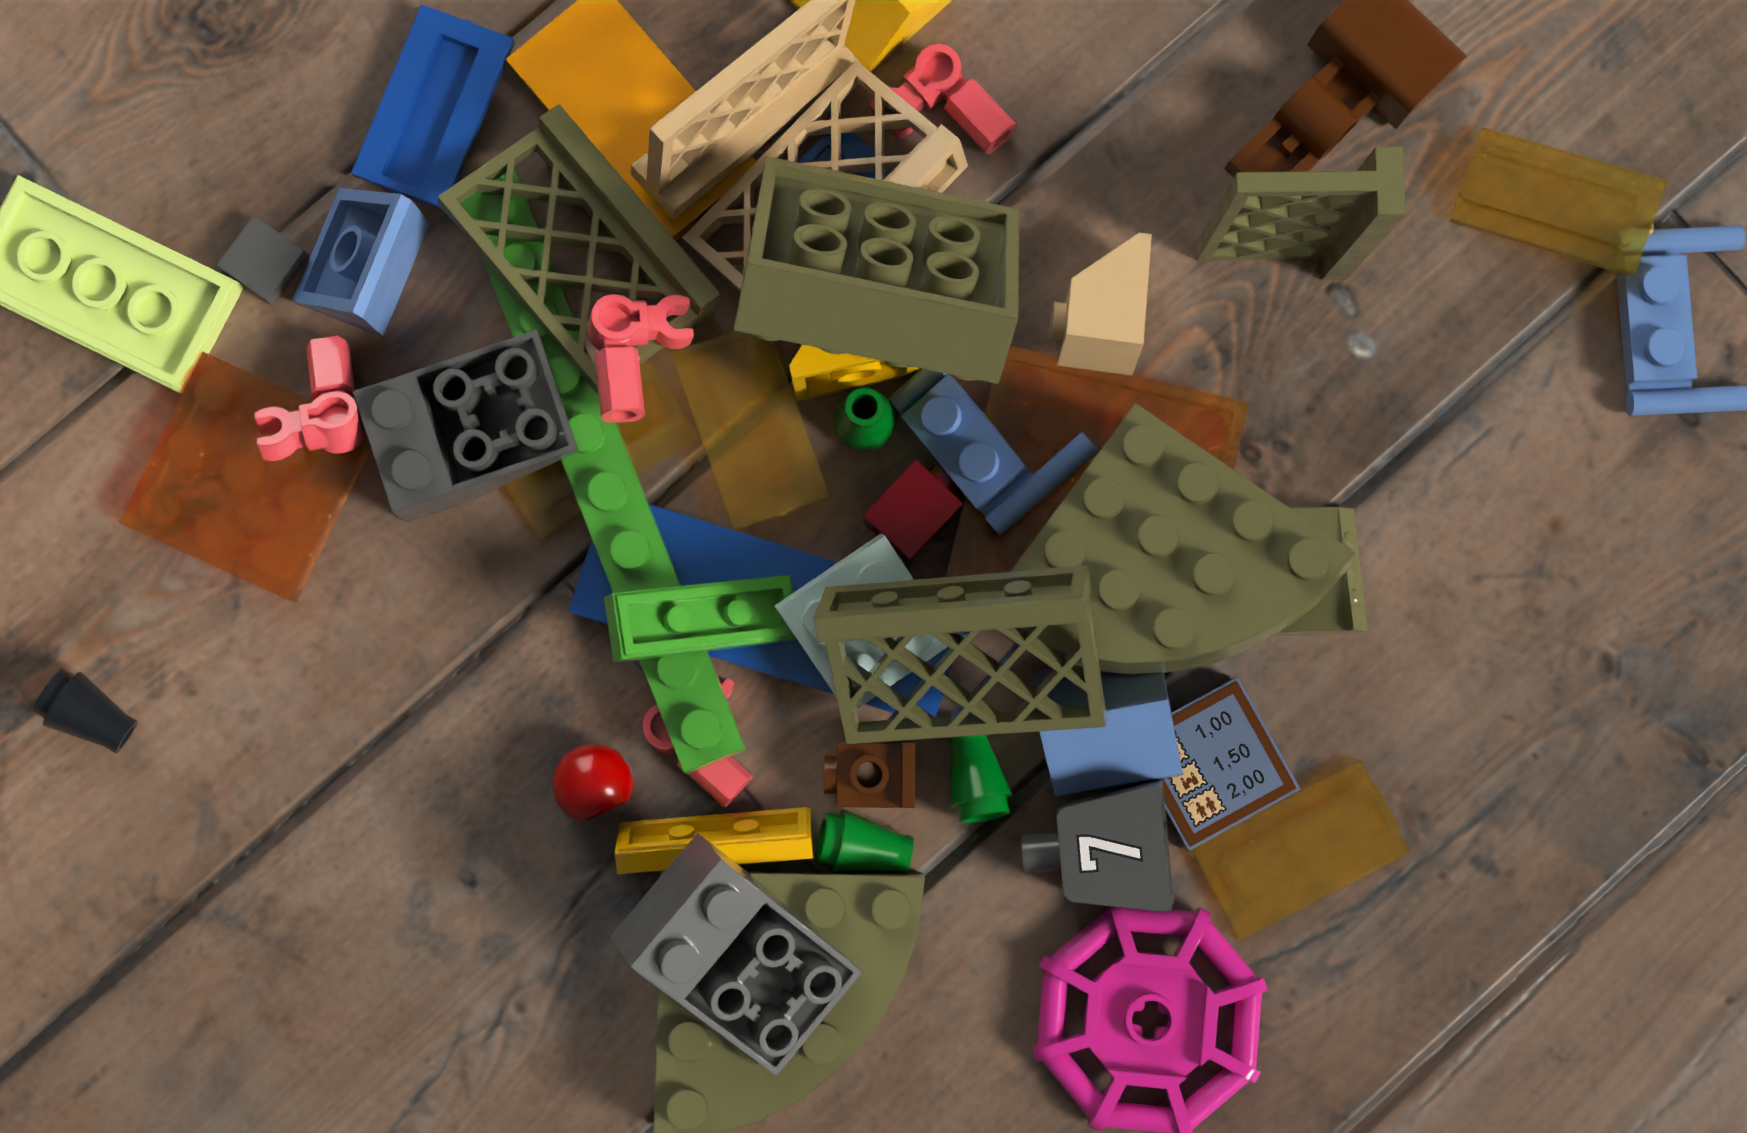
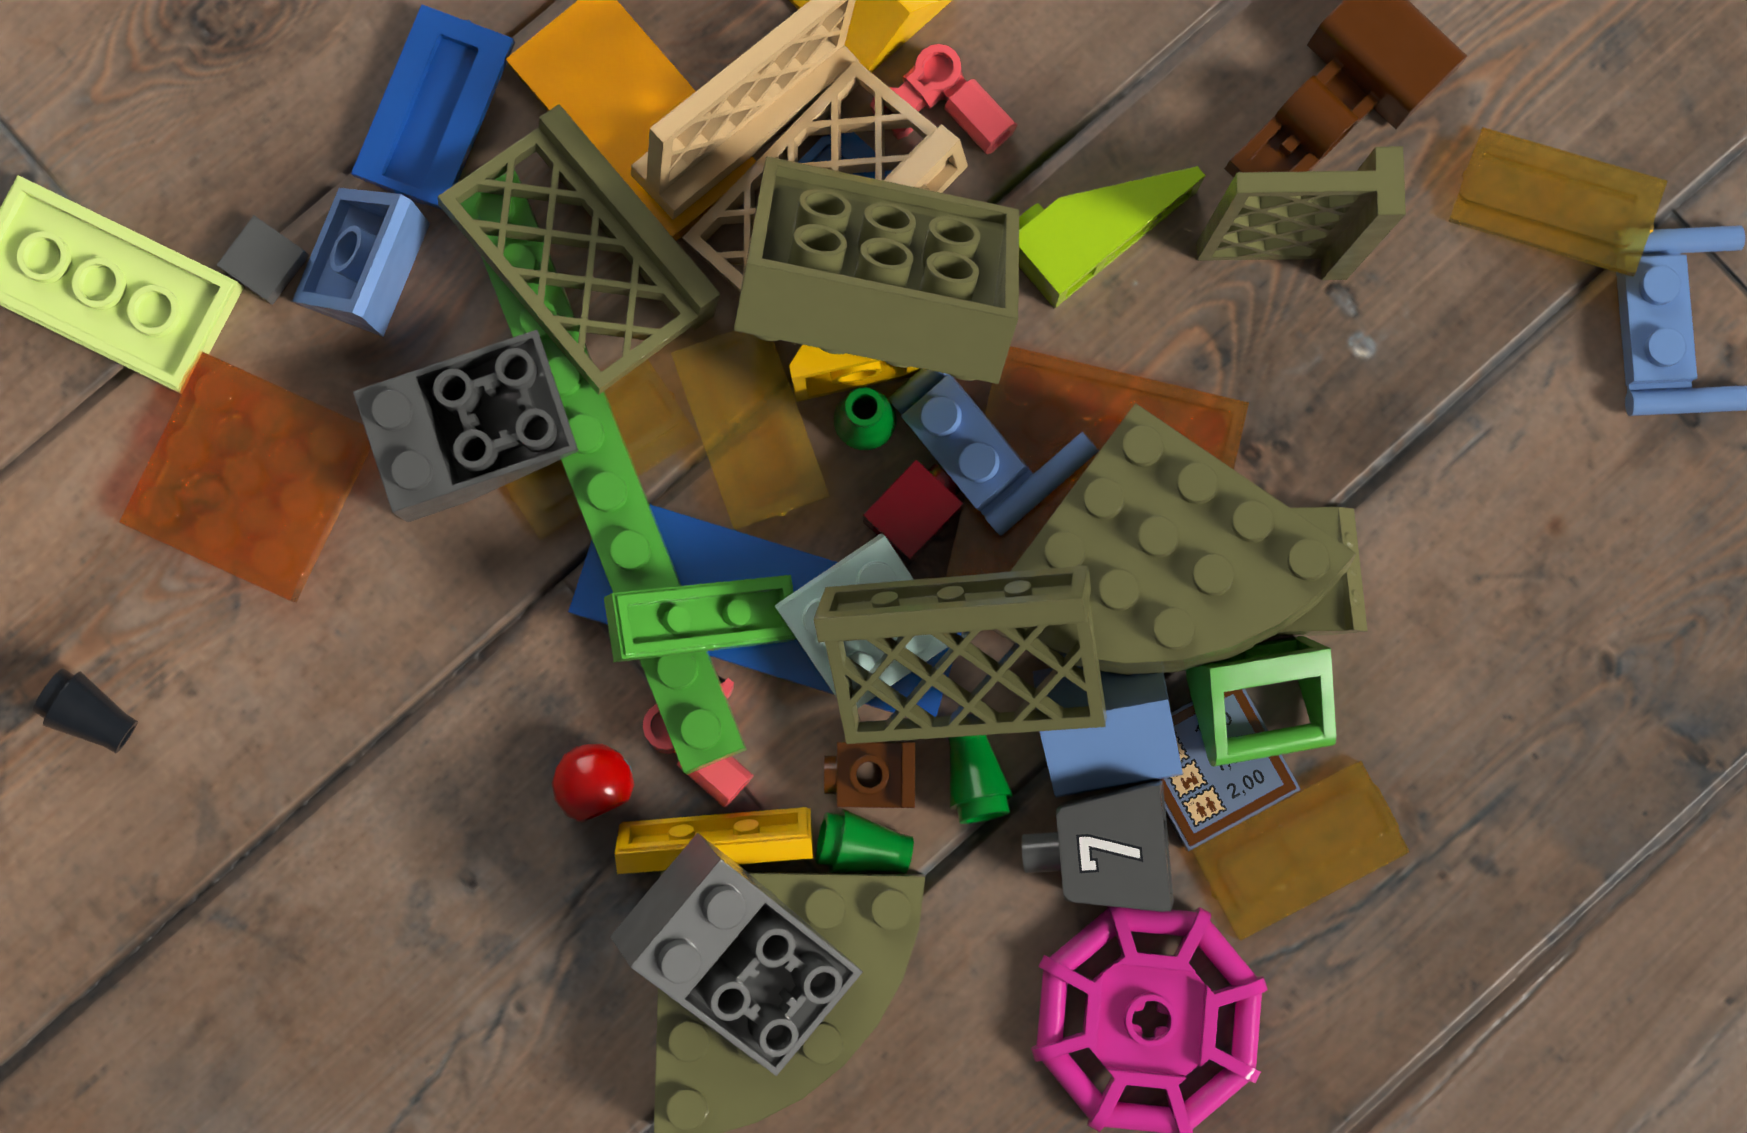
(332, 417): coral bar -> none
(615, 327): coral bar -> none
(1092, 228): none -> lime slope
(1105, 311): tan slope -> none
(1263, 665): none -> bright green tile

